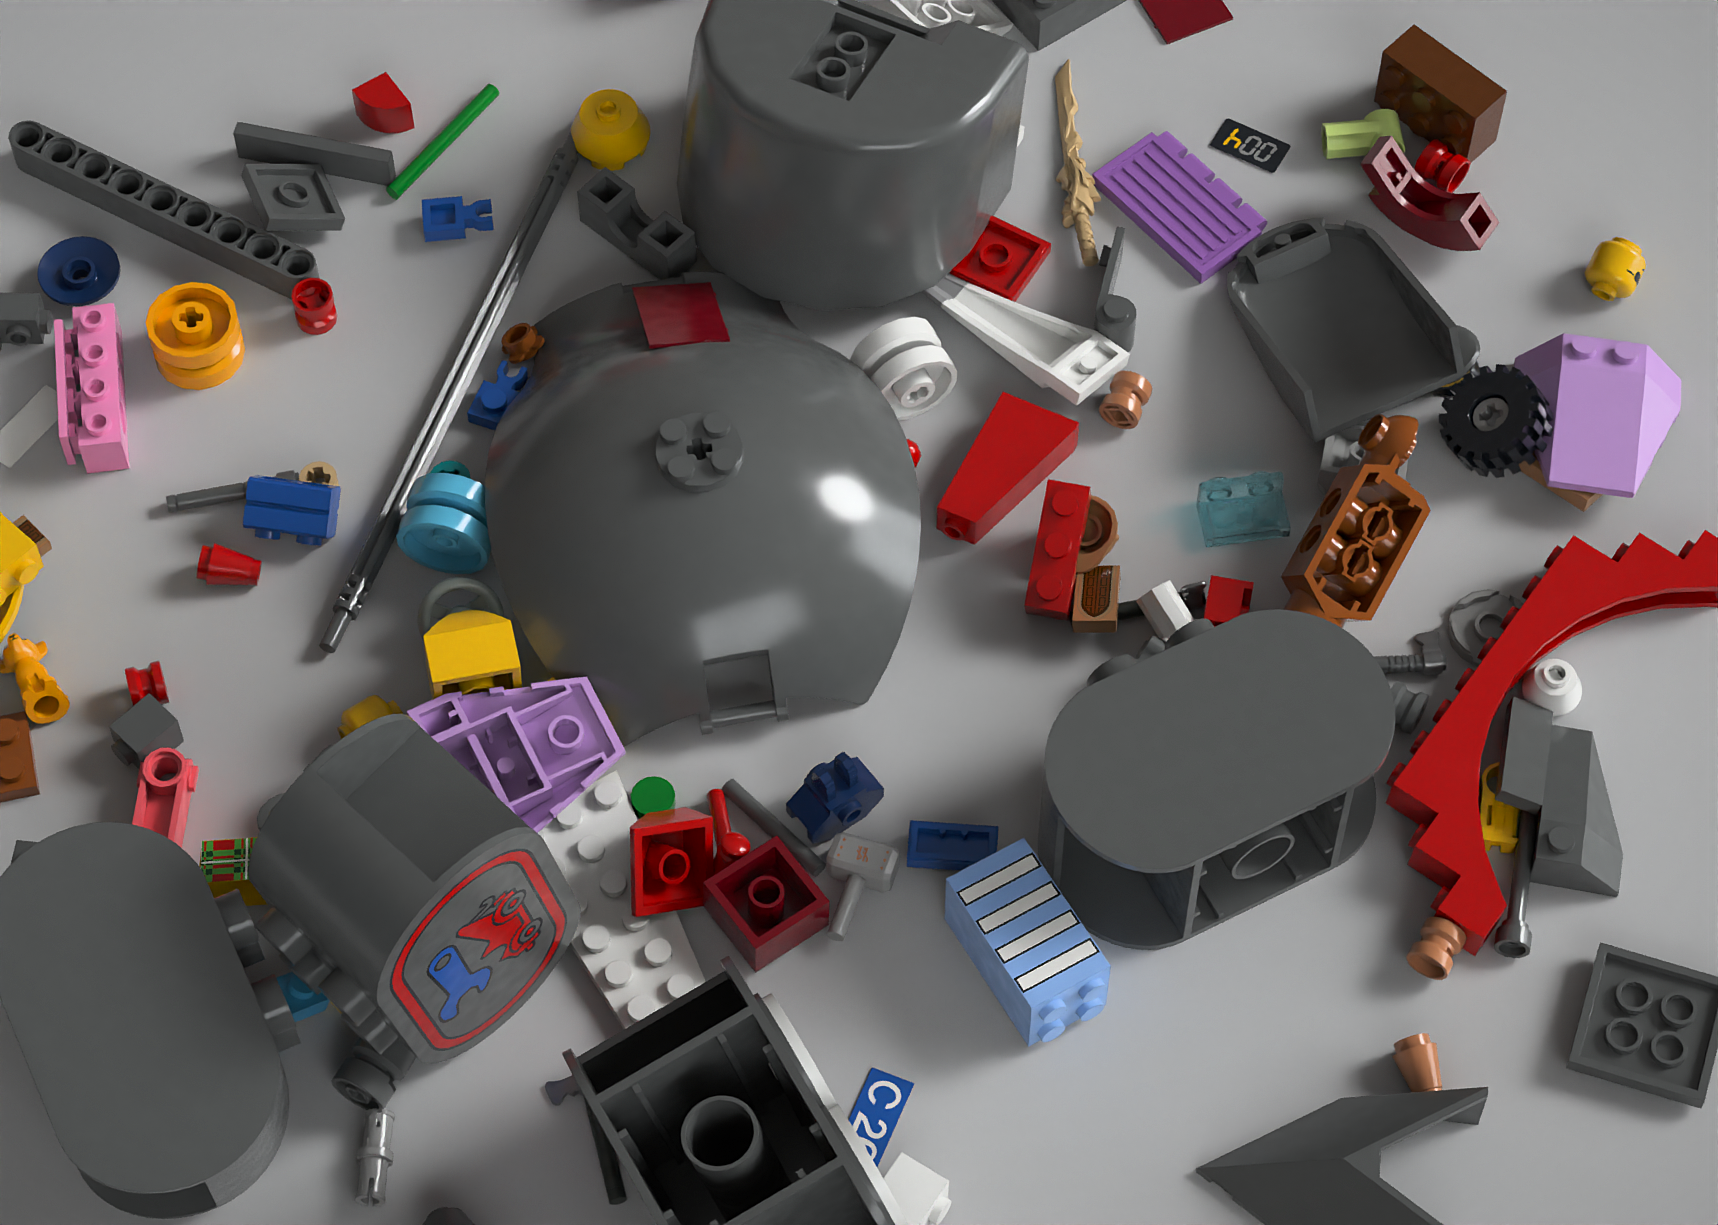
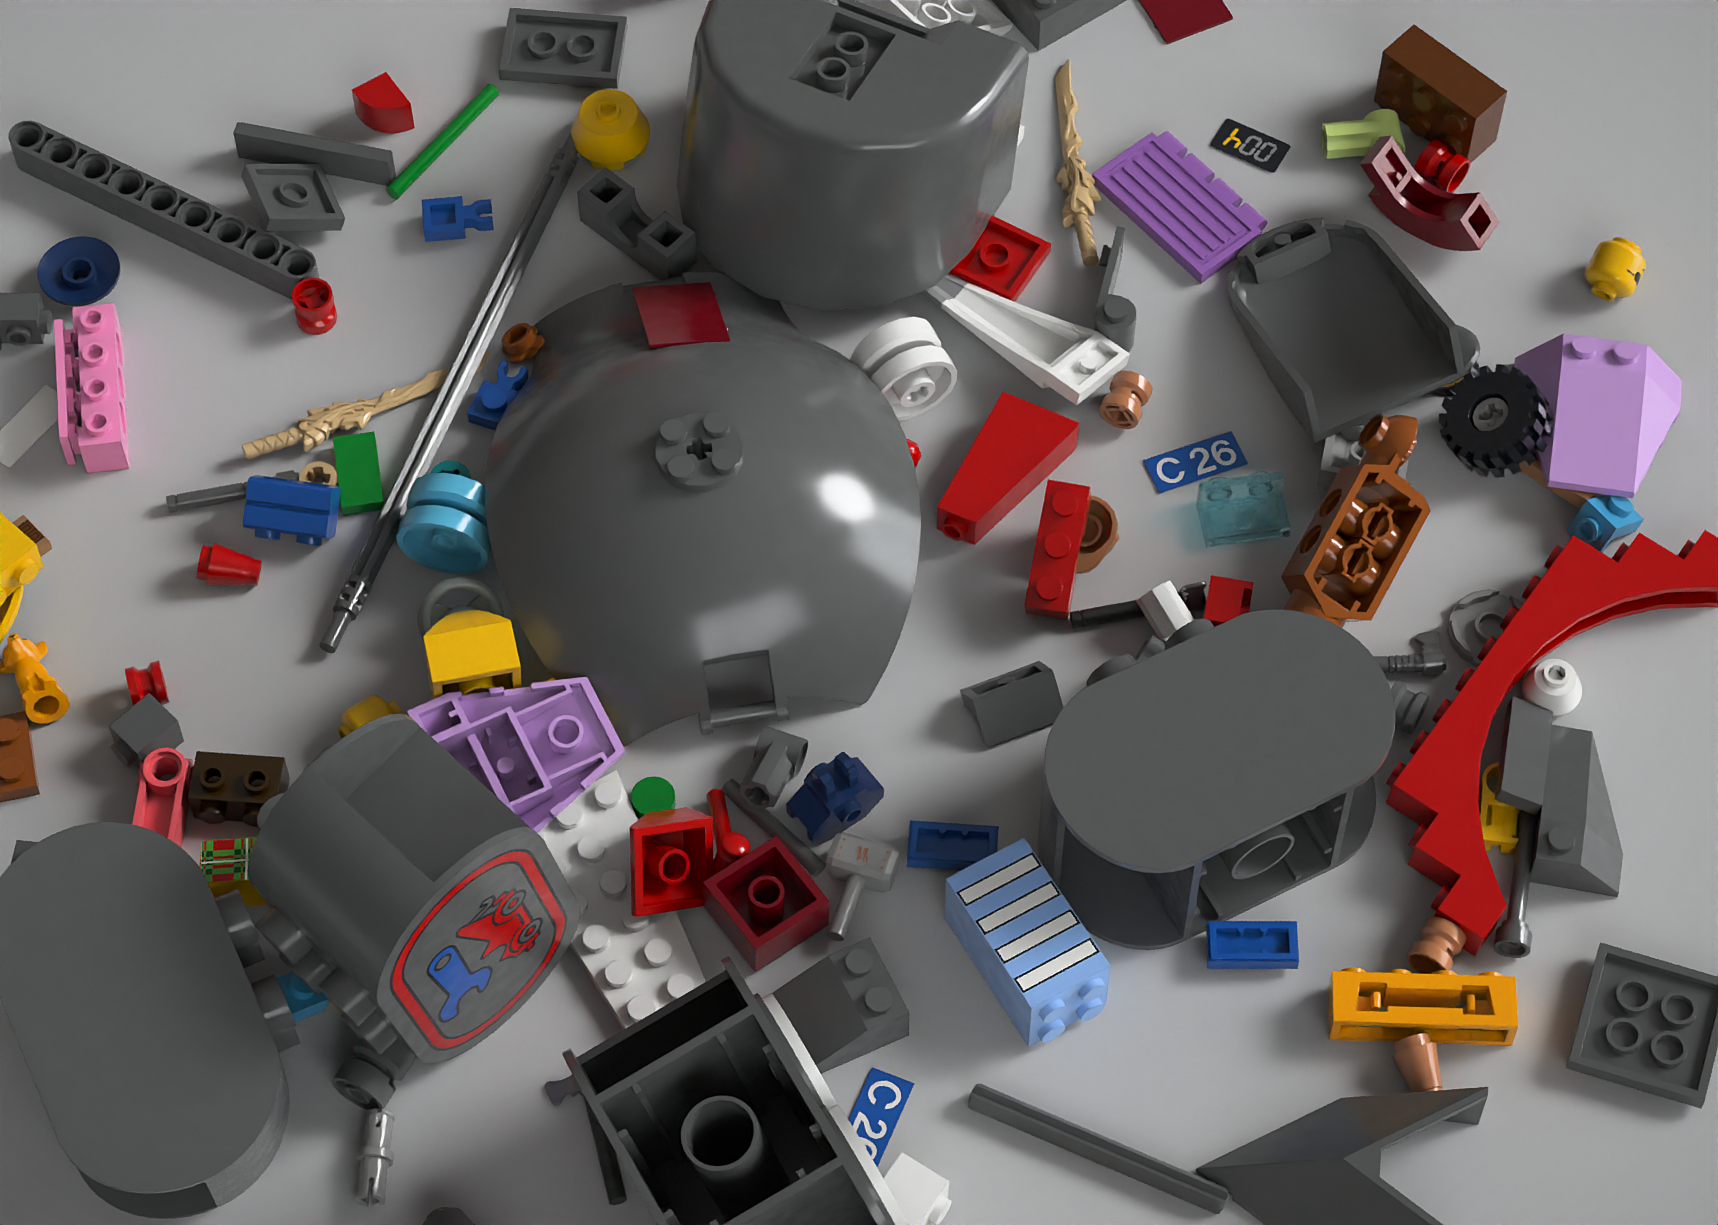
(195, 335): light orange wheel -> none
(234, 786): none -> dark brown brick
(344, 415): none -> tan sword
(358, 473): none -> green tile
(563, 48): none -> dark grey plate
(774, 761): none -> dark grey piece
(845, 1006): none -> dark grey slope
(1014, 702): none -> dark grey panel
(1097, 600): tile -> none
(1098, 1148): none -> dark grey axle
(1195, 462): none -> blue sticker
(1252, 945): none -> blue plate
(1422, 1006): none -> light orange brick
(1604, 520): none -> dark azure bracket

